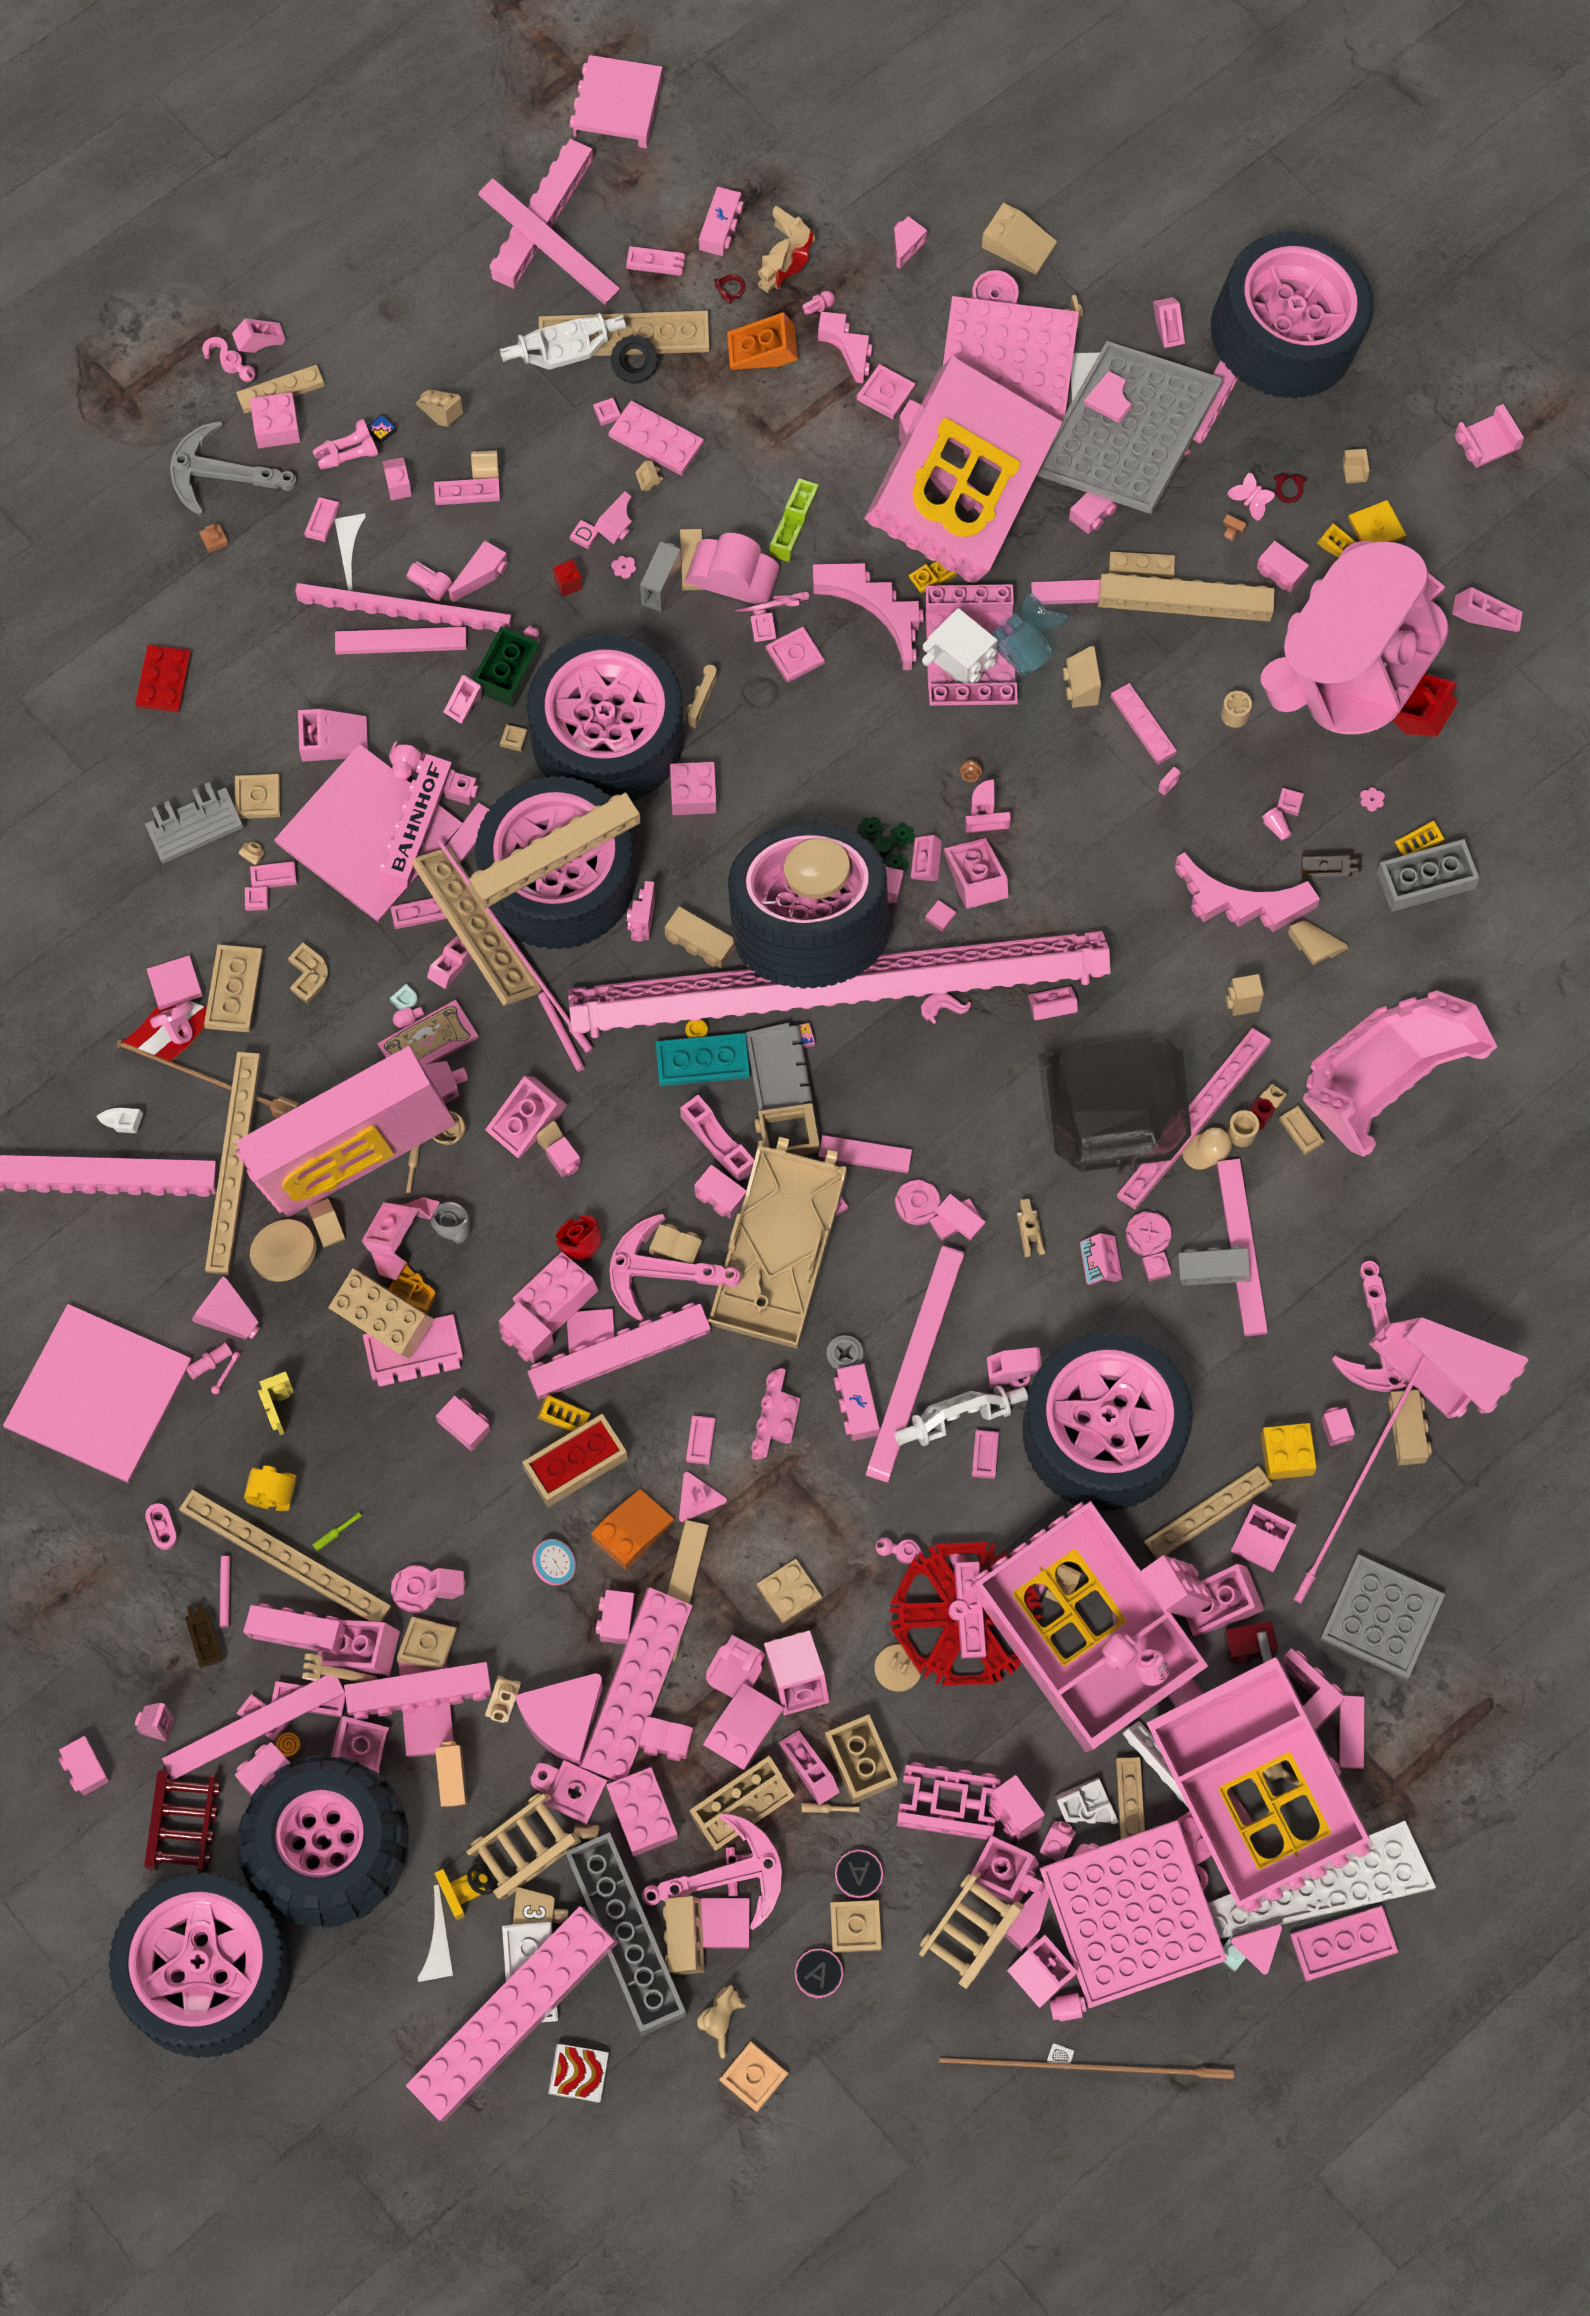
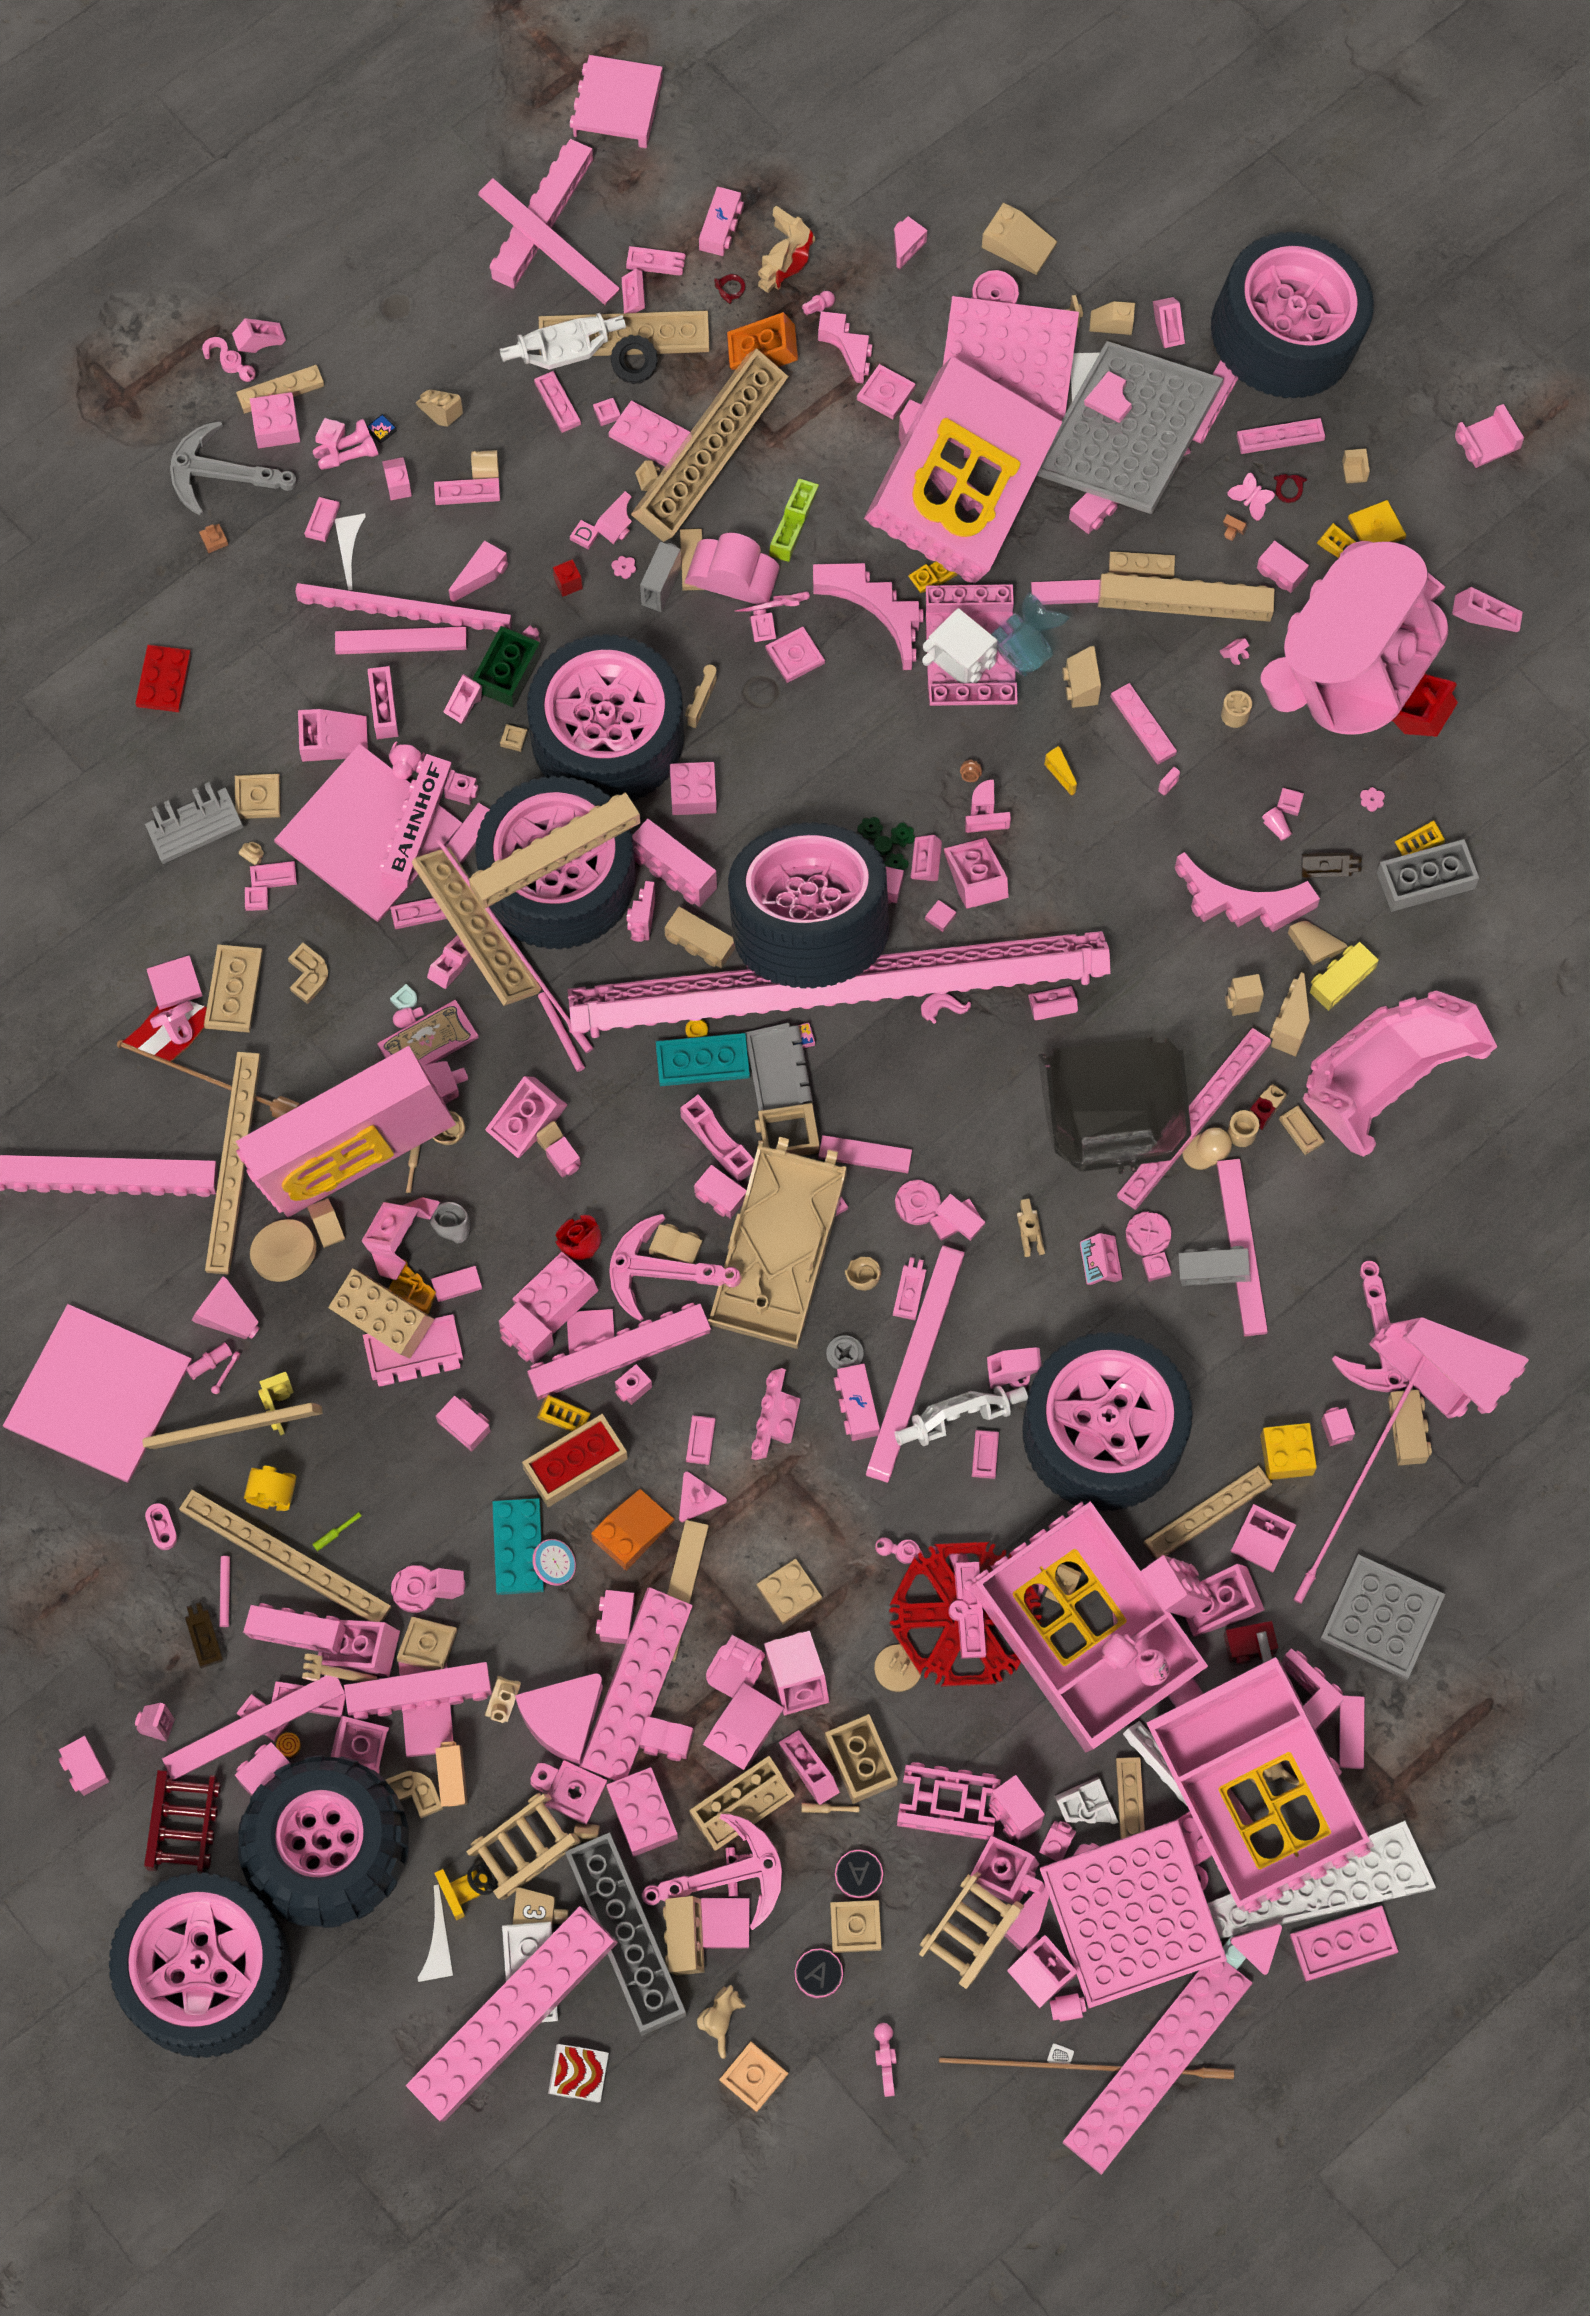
(121, 1119): white plate -> none
(232, 1426): none -> tan tile
(330, 432): none -> bright pink bracket
(383, 702): none -> bright pink brick
(420, 1788): none -> tan plate
(433, 583): bright pink piece -> none
(456, 1284): none -> bright pink tile
(515, 1539): none -> teal plate
(557, 401): none -> bright pink tile
(632, 1385): none -> bright pink brick
(633, 292): none -> bright pink plate
(674, 863): none -> bright pink brick
(709, 445): none -> tan brick
(817, 868): tan piece -> none
(863, 1273): none -> tan hair
(885, 2056): none -> bright pink piece
(910, 1290): none -> bright pink hinge
(1060, 769): none -> yellow slope
(1113, 318): none -> tan slope
(1156, 2064): none -> bright pink plate
(1234, 649): none -> bright pink tile
(1280, 435): none -> bright pink plate
(1293, 1019): none -> tan slope
(1343, 975): none -> light yellow brick

